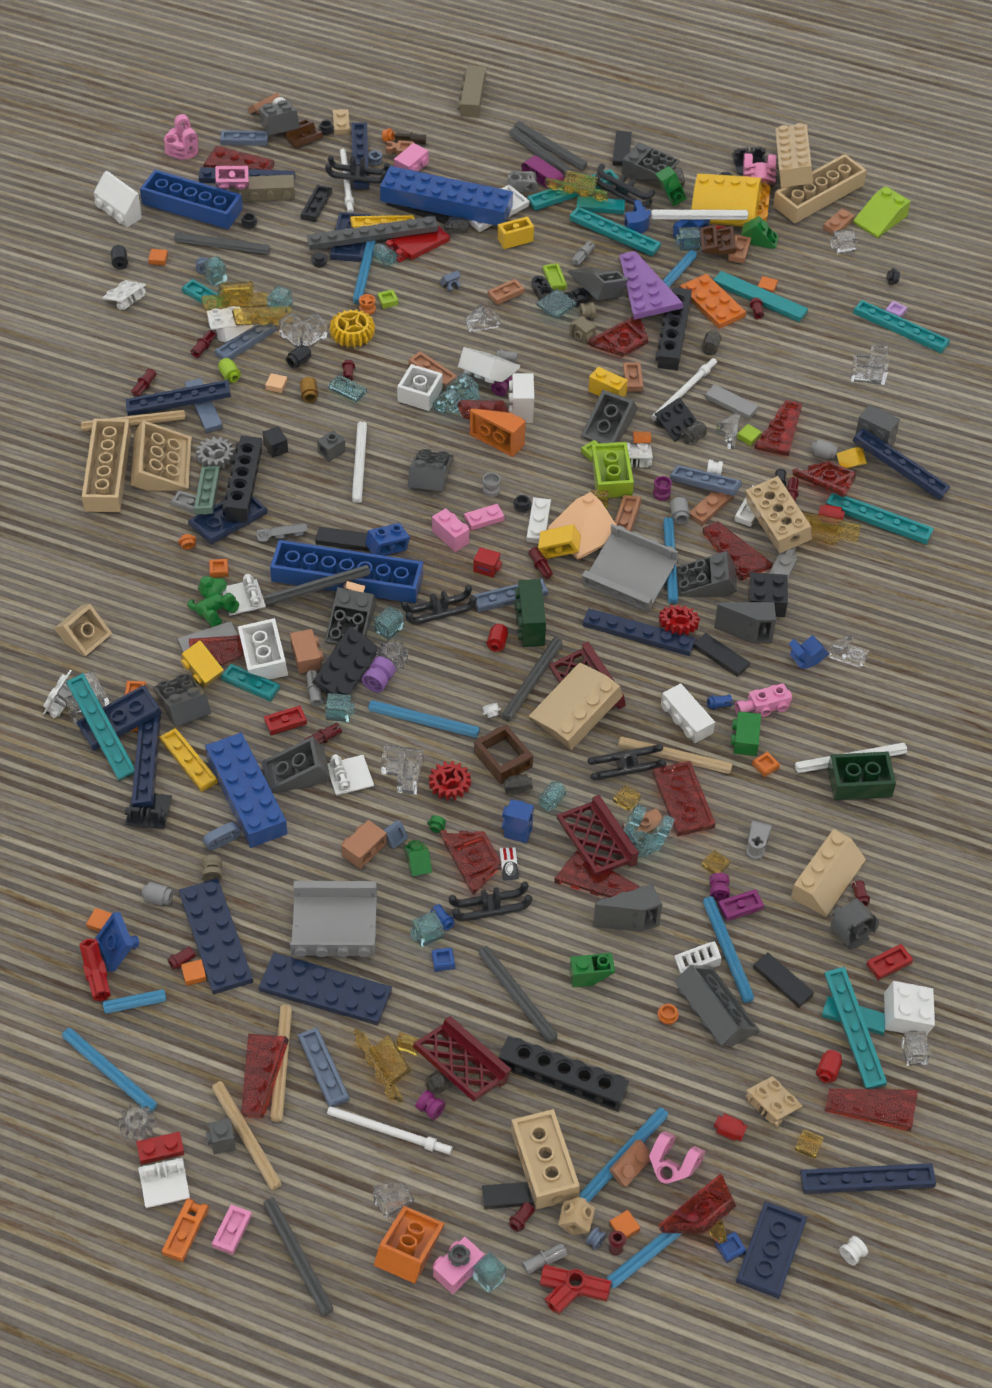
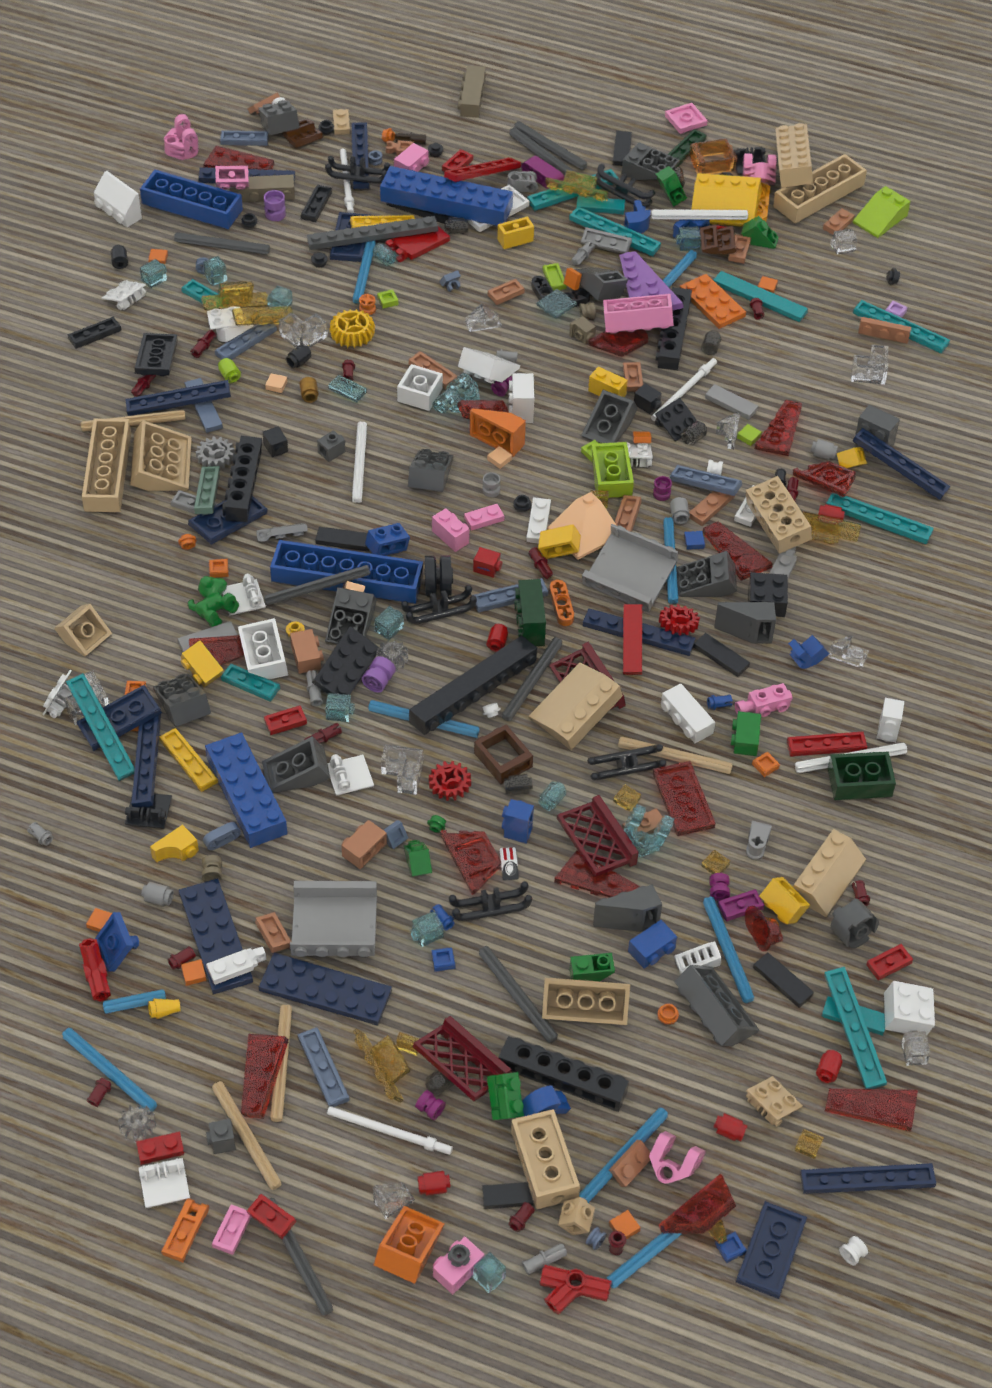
(44, 837): none -> light grey pin
(94, 332): none -> black tile
(98, 1093): none -> dark red pin
(153, 273): none -> clear light blue brick
(156, 354): none -> black plate
(162, 1007): none -> yellow cone
(177, 844): none -> yellow arch
(235, 964): none -> white hinge
(271, 1216): none -> red plate
(273, 932): none -> nougat plate
(274, 205): none -> medium lavender wheel
(294, 627): none -> yellow plate
(433, 1183): none -> red brick
(435, 149): none -> black plate
(438, 575): none -> black wheel
(458, 160): none -> red plate
(472, 685): none -> black brick
(482, 169): none -> red tile
(499, 457): none -> light nougat tile
(505, 1096): none -> green brick
(544, 1100): none -> blue brick
(559, 609): none -> orange beam
(572, 278): none -> orange tile
(586, 1001): none -> tan slope
(606, 240): none -> light grey tile
(632, 639): none -> red tile
(638, 313): none -> bright pink slope
(647, 398): none -> black brick
(652, 944): none -> blue brick
(682, 150): none -> dark green tile
(686, 118): none -> bright pink plate
(694, 540): none -> blue tile
(710, 148): none -> clear orange window
(762, 929): none -> clear red piece
(784, 900): none -> yellow brick
(826, 743): none -> red tile
(884, 330): none -> nougat plate
(890, 720): none -> white brick

